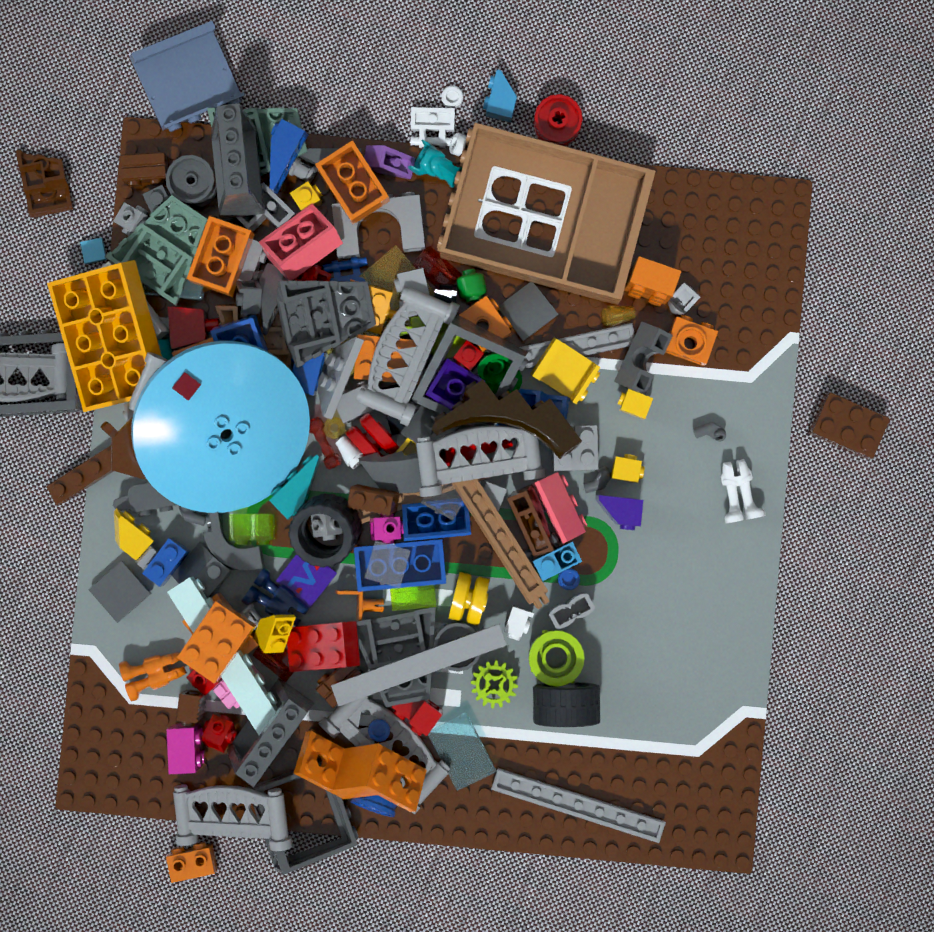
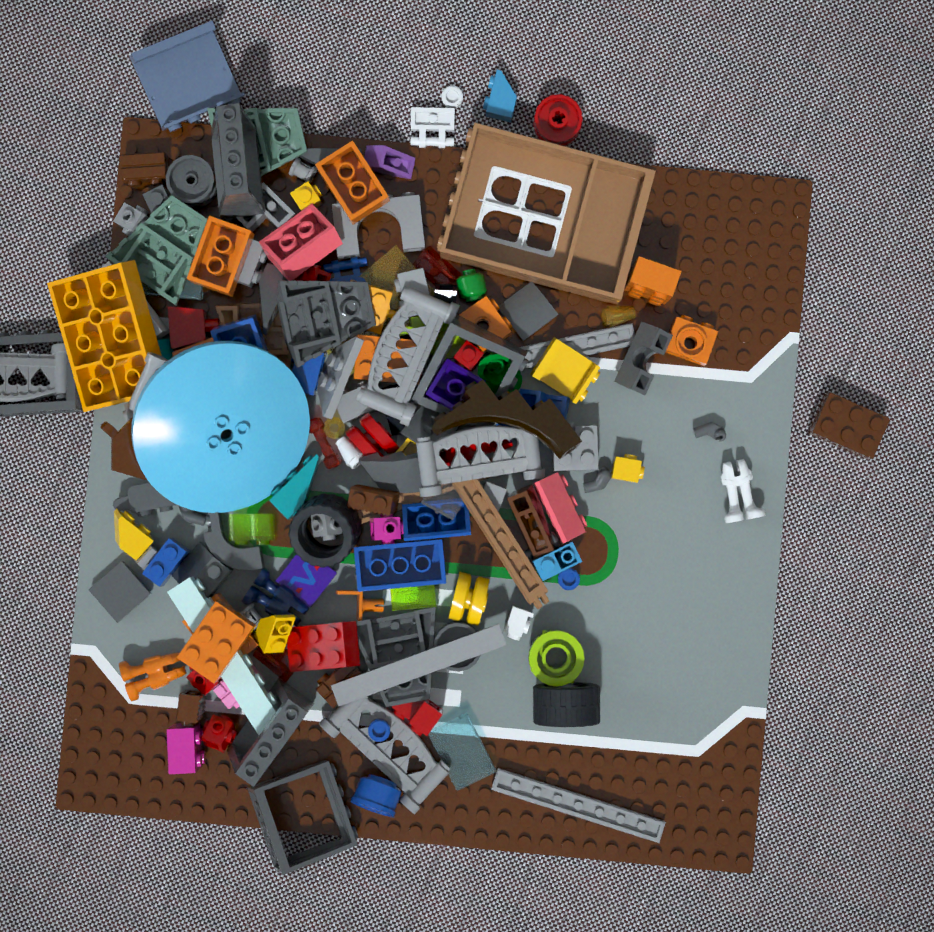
(44, 184): reddish brown slope -> none
(81, 477): reddish brown plate -> none
(93, 250): medium azure tile -> none
(186, 386): dark red piece -> none
(191, 824): light grey piece -> none
(191, 862): orange brick -> none
(248, 297): dark grey brick -> none
(285, 147): blue slope -> none
(360, 771): orange bracket -> none
(387, 564): clear piece -> none
(434, 163): teal hair -> none
(457, 144): white tile -> none
(485, 691): lime gear -> none
(576, 607): light grey brick -> none
(622, 510): dark purple slope -> none
(635, 403): yellow brick -> none
(683, 299): light grey plate -> none

